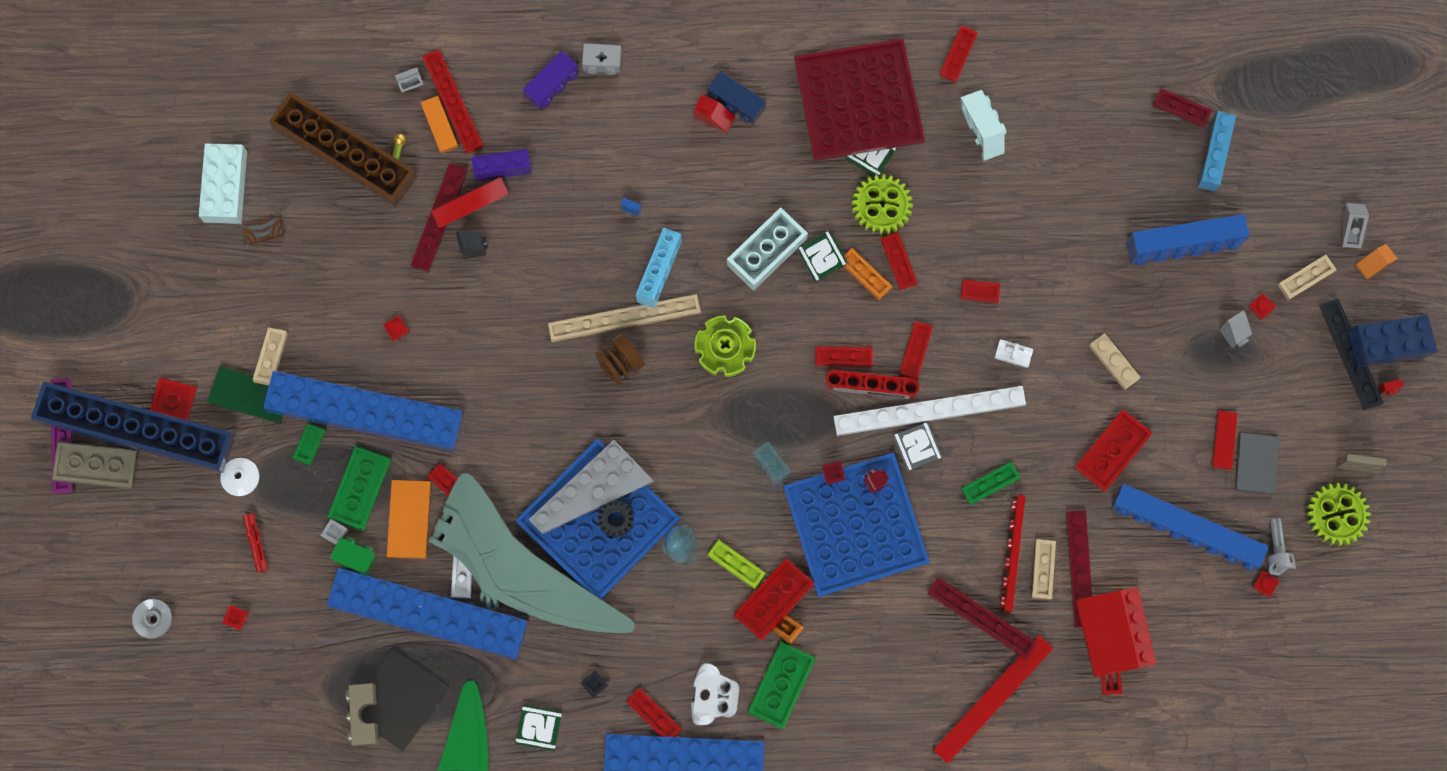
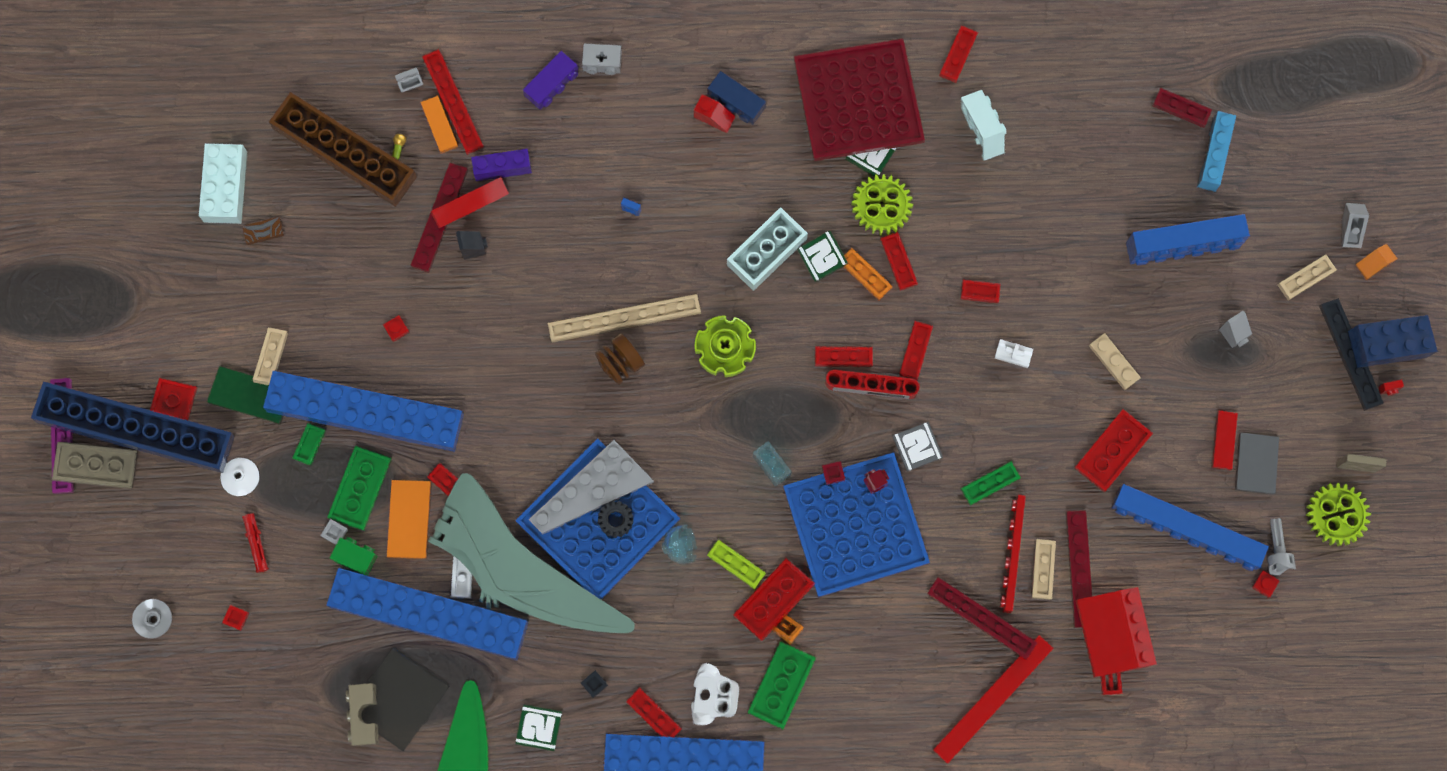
(659, 268): medium azure brick -> none
(929, 410): white plate -> none
(1262, 306): red plate -> none

